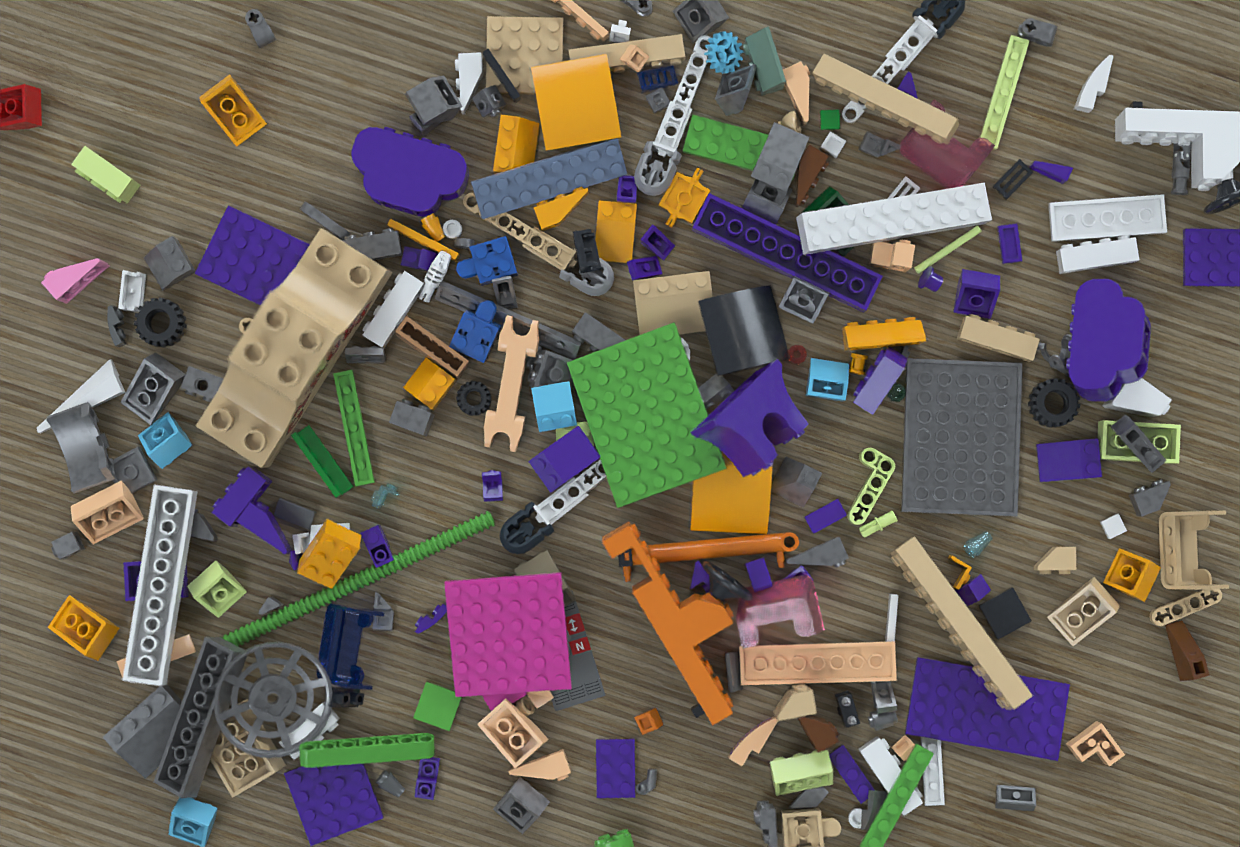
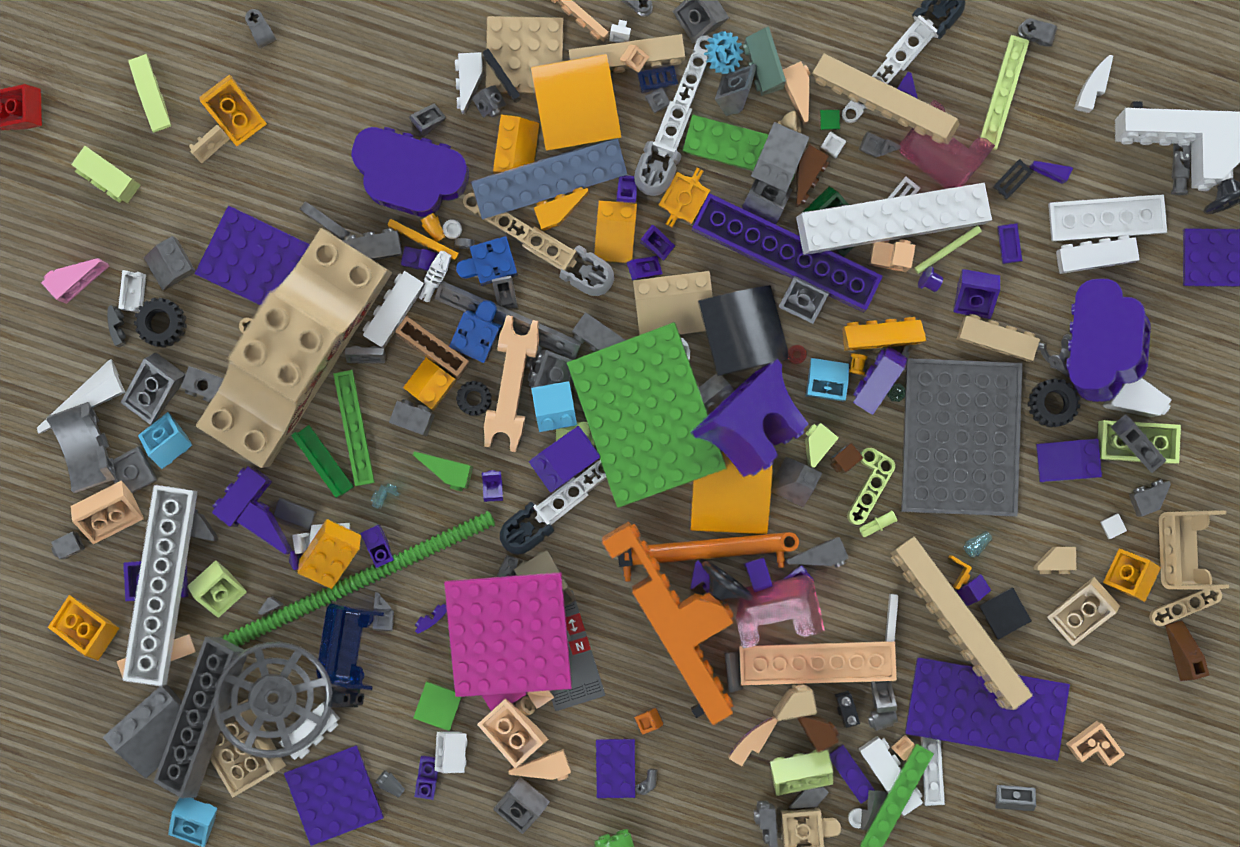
(149, 93): none -> yellowish green slope
(209, 143): none -> tan plate
(366, 750): bright green beam -> none
(434, 100): flat silver slope -> none
(450, 472): none -> bright green slope
(450, 752): none -> white brick
(507, 567): none -> dark grey hinge
(586, 251): black hinge -> none
(818, 443): none -> yellowish green slope
(825, 516): dark purple tile -> none
(845, 458): none -> reddish brown brick

